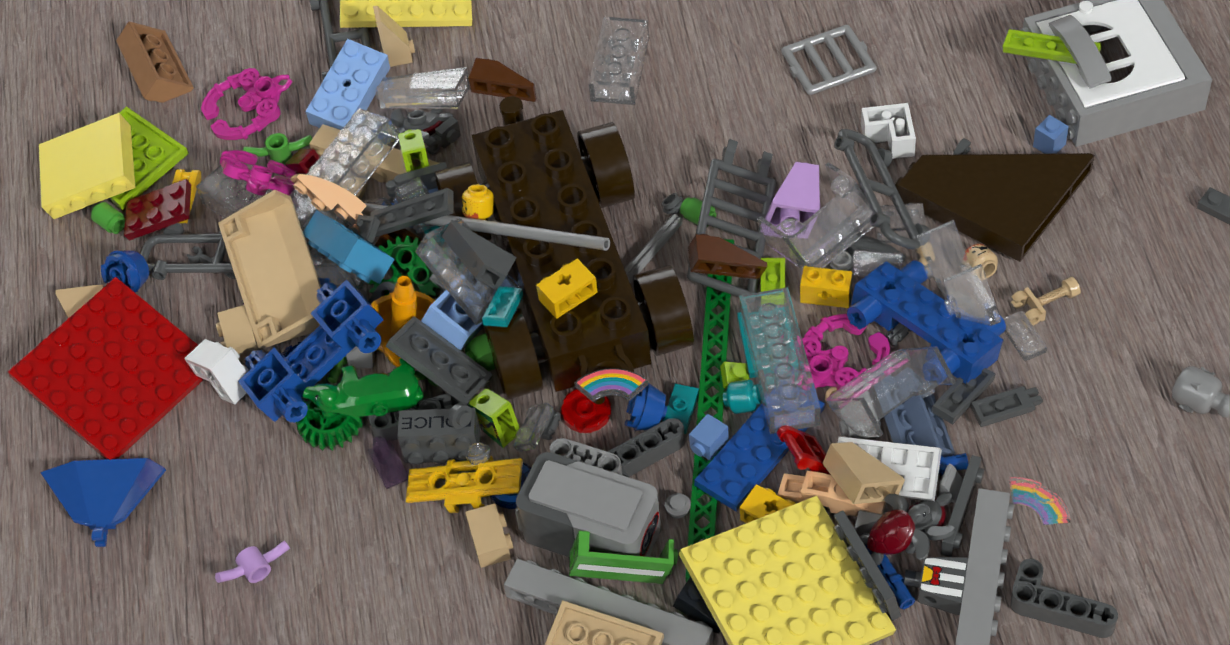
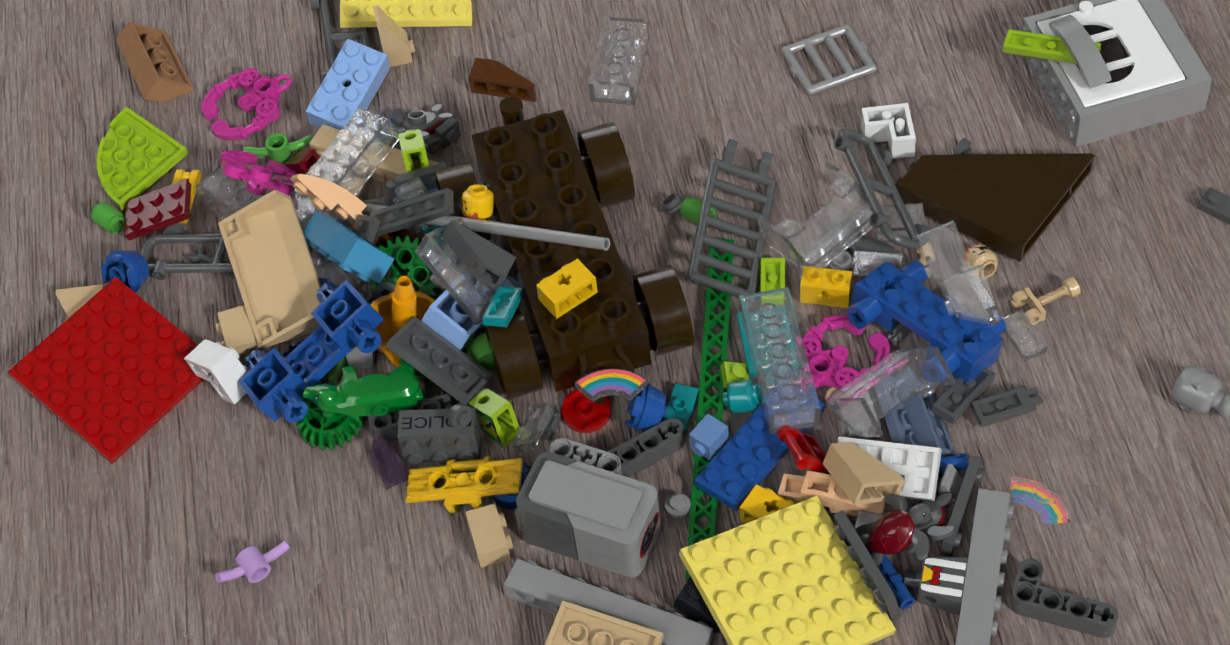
(86, 166): light yellow brick -> none
(102, 490): blue panel -> none
(424, 90): clear slope -> none
(478, 453): clear plate -> none
(620, 566): bright green panel -> none
(653, 246): light grey axle -> none
(720, 257): reddish brown slope -> none
(797, 196): lavender slope -> none
(1050, 136): medium blue brick -> none

